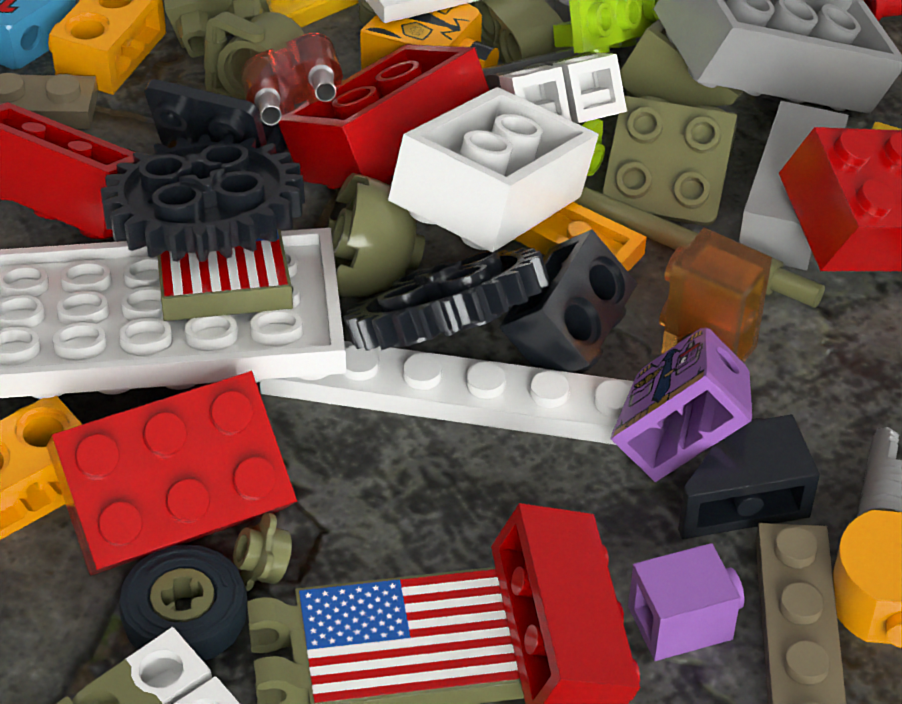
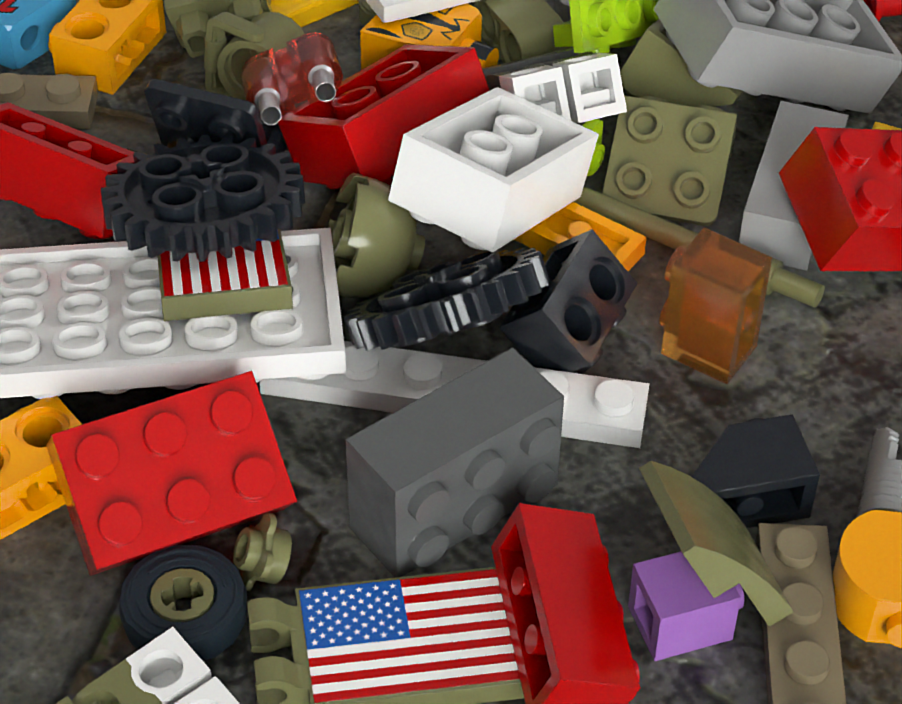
(454, 462): none -> dark grey brick
(683, 404): medium lavender torso -> none
(714, 540): none -> olive slope

